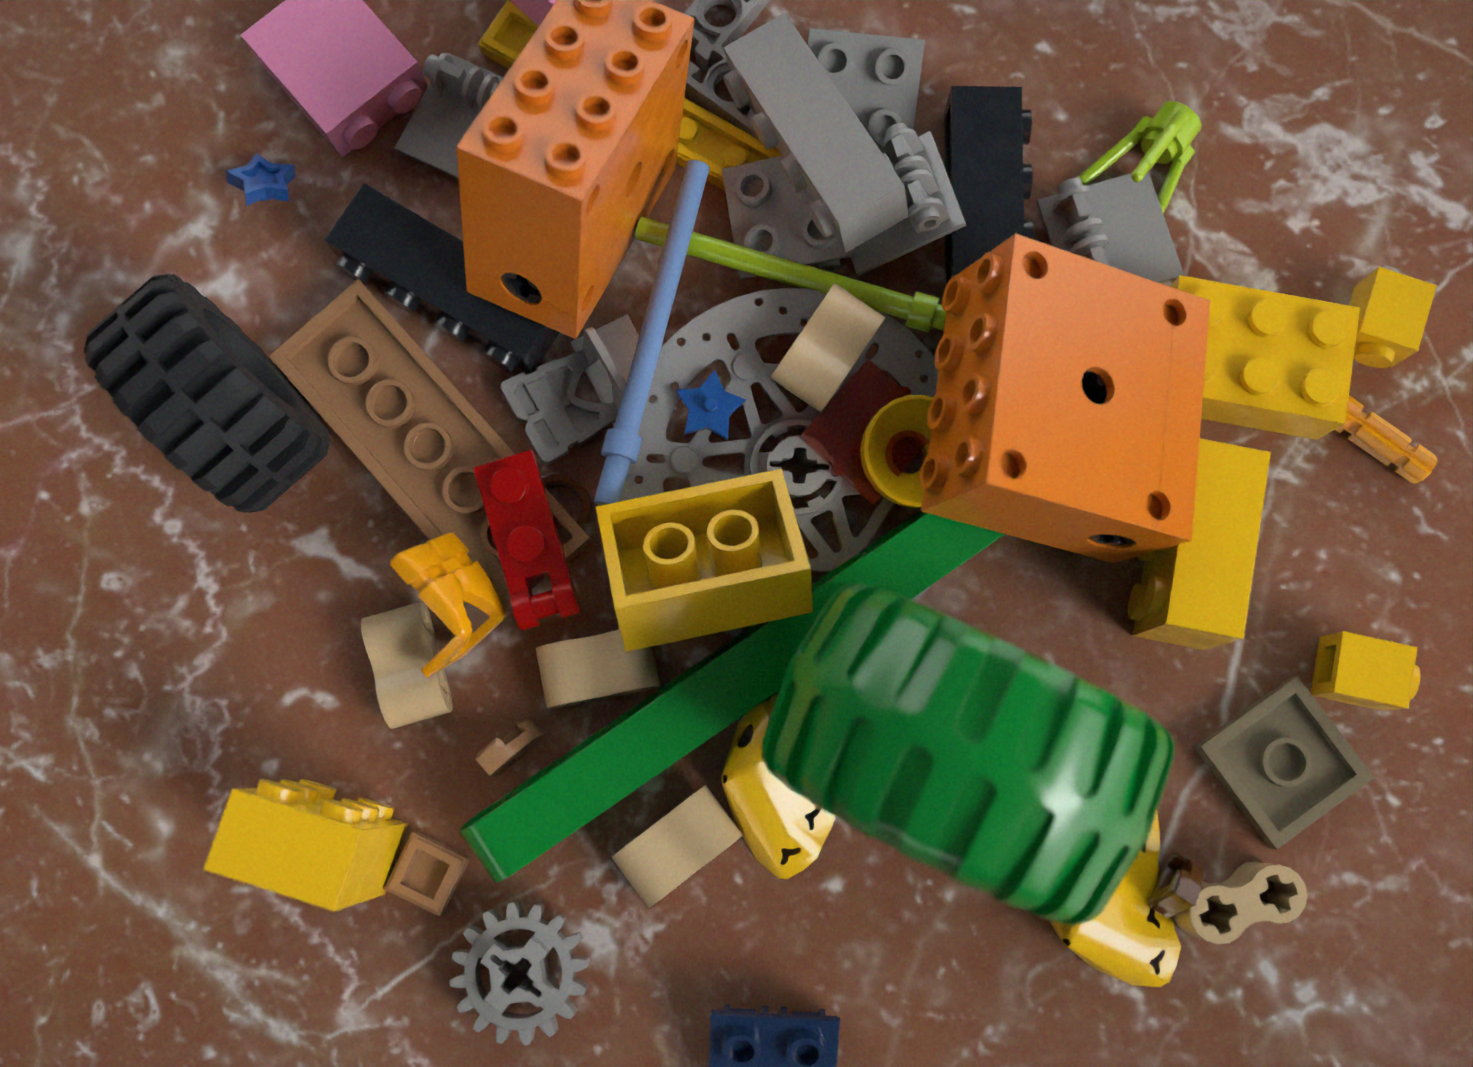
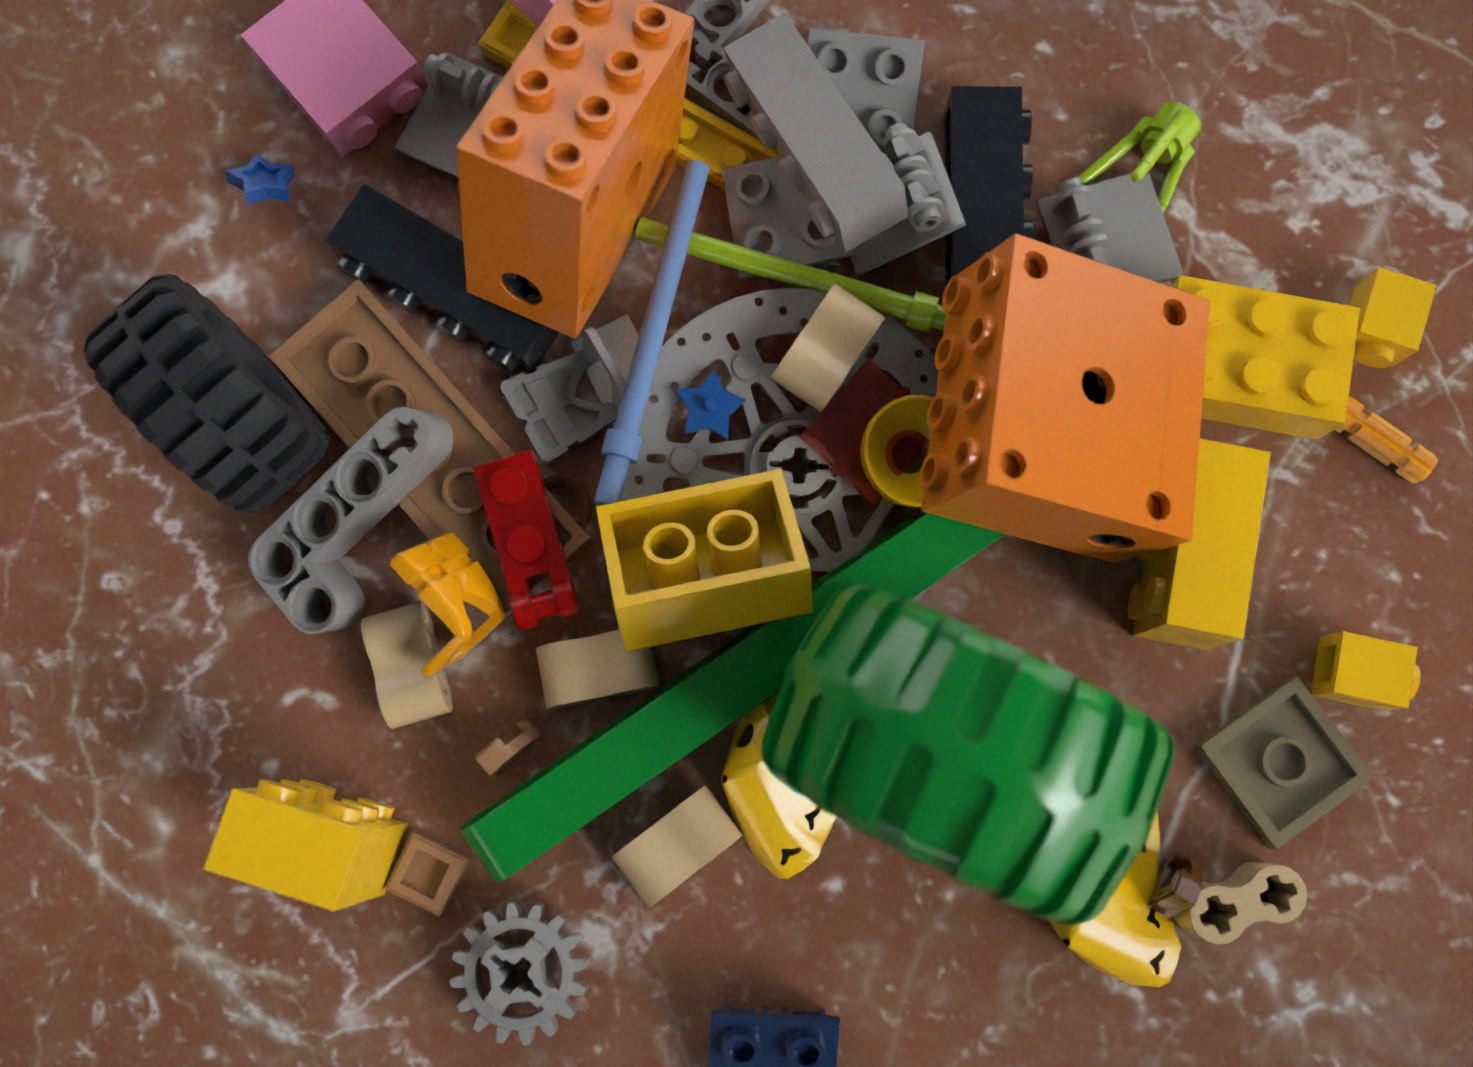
(357, 511): none -> light grey beam

